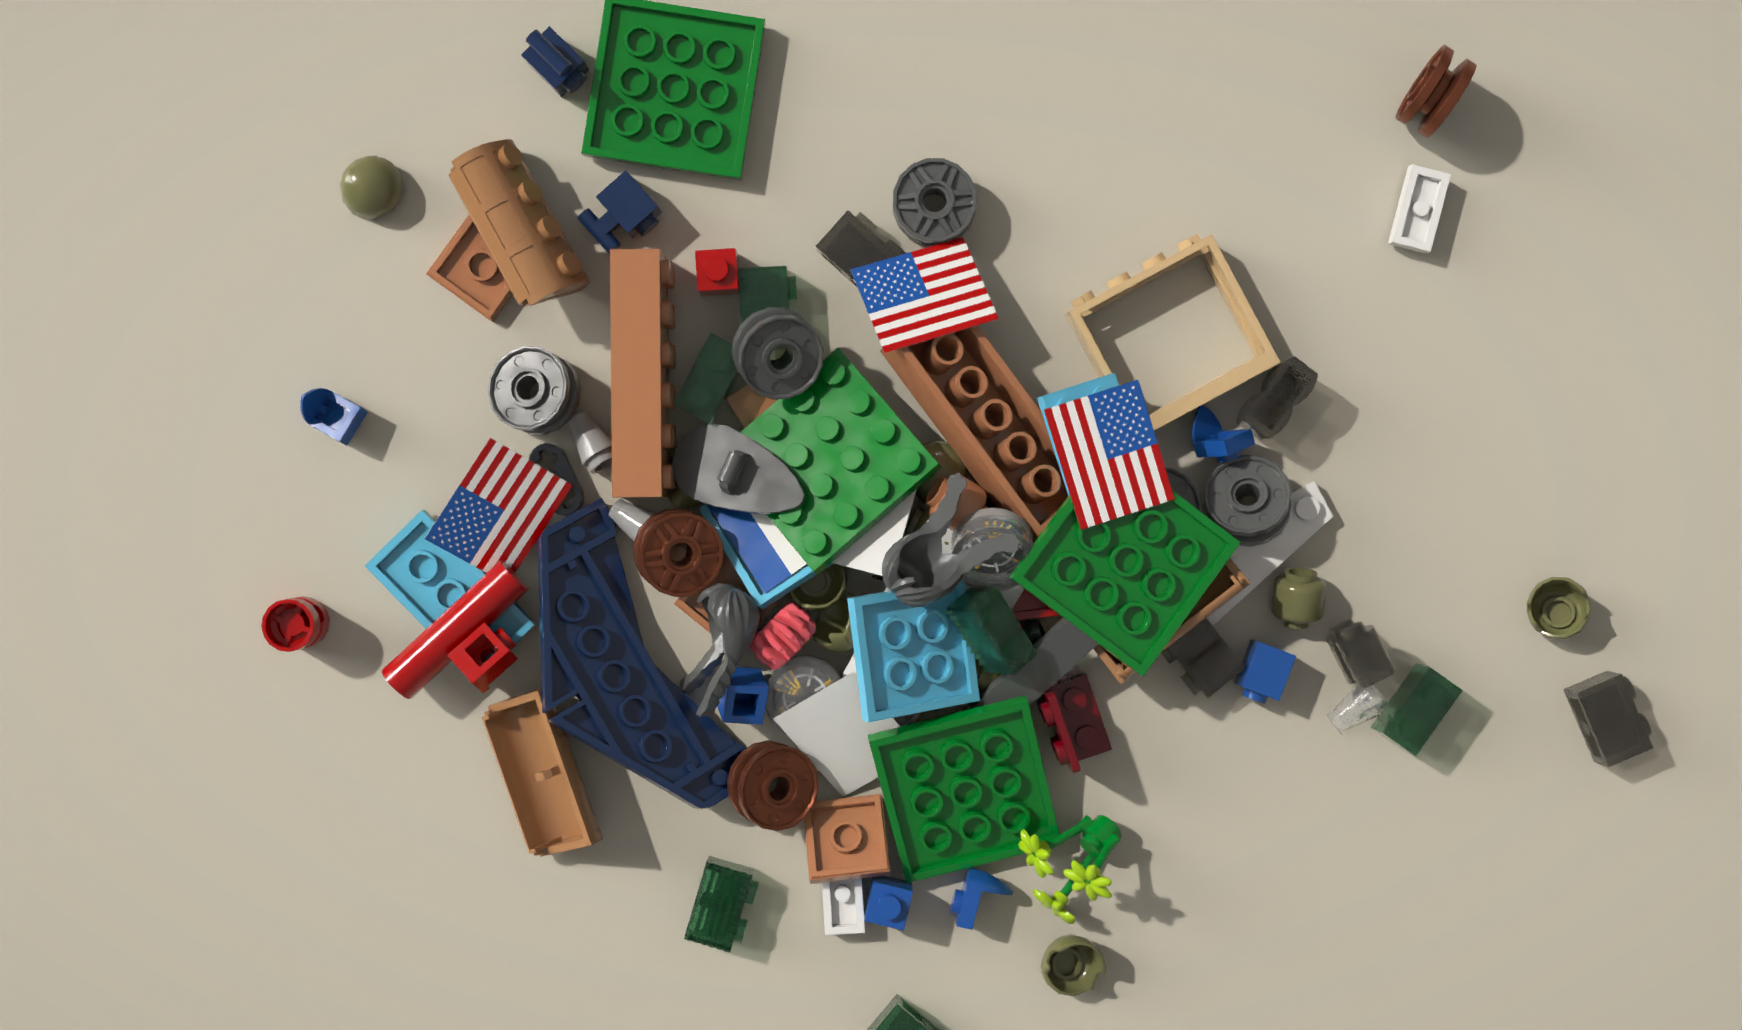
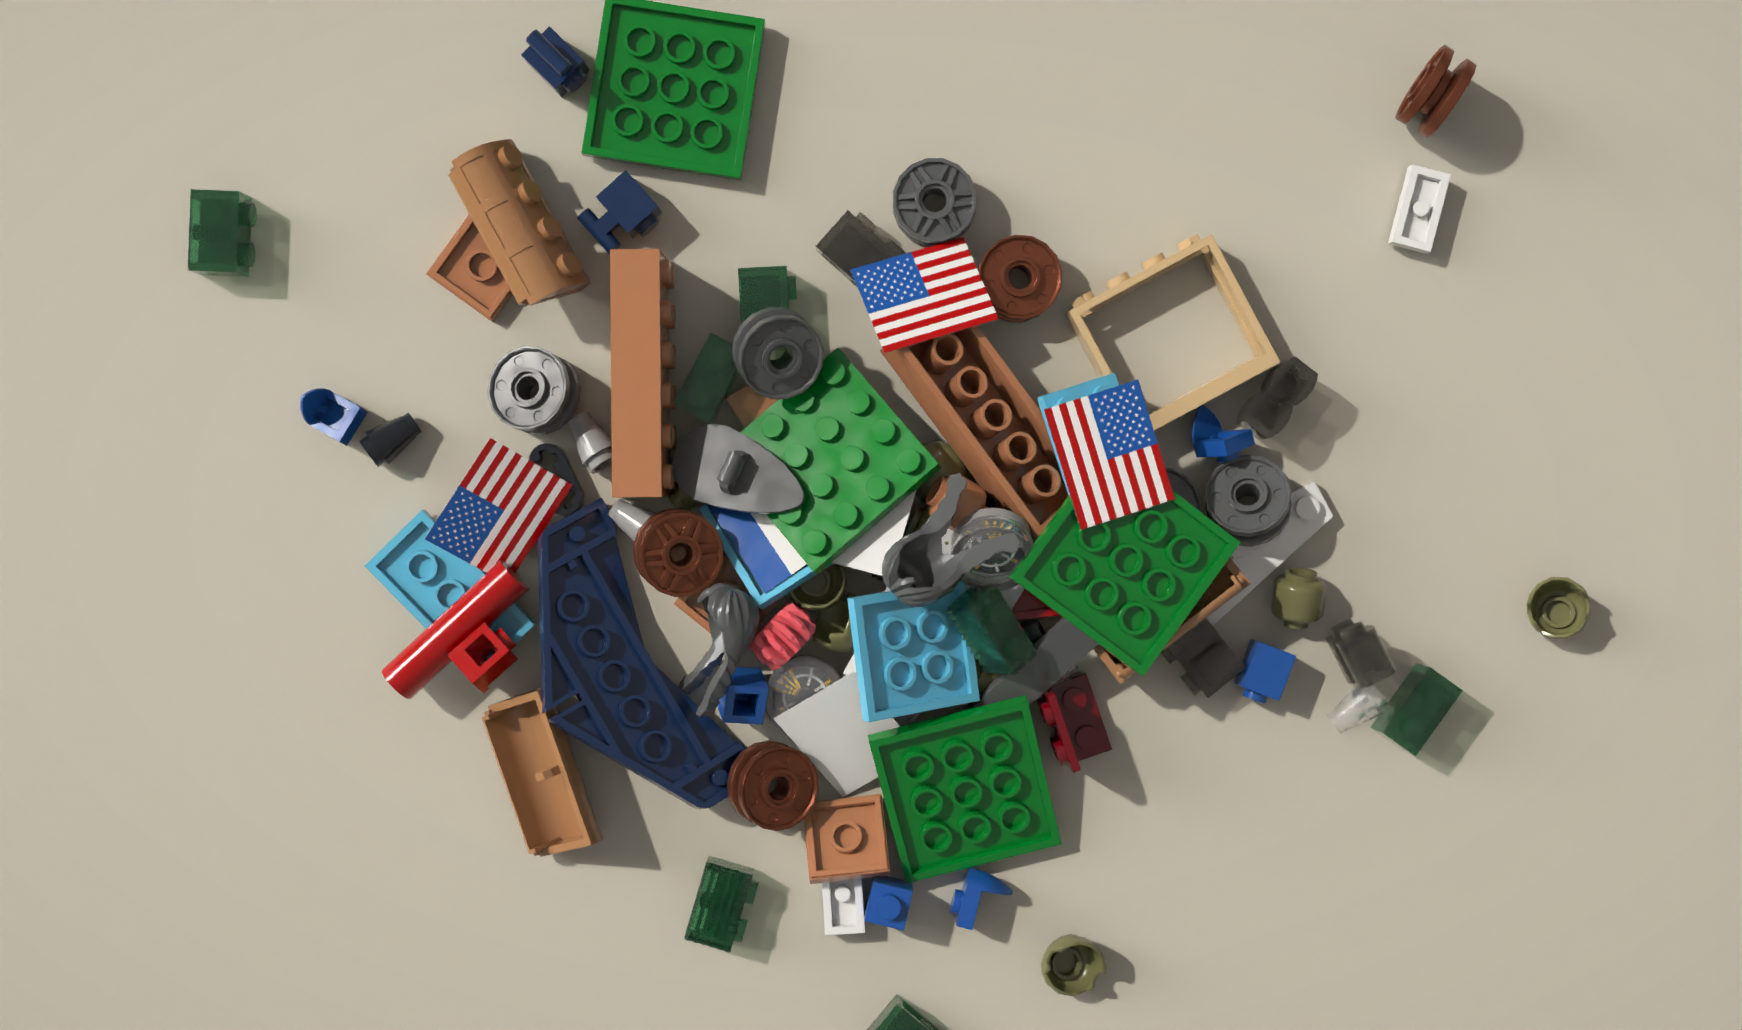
(221, 233): none -> clear green brick
(295, 623): red wheel -> none
(371, 187): olive hair -> none
(390, 439): none -> black cone
(717, 271): red brick -> none
(1036, 261): none -> copper wheel
(1098, 841): plant -> none
(1609, 718): clear smoke brick -> none

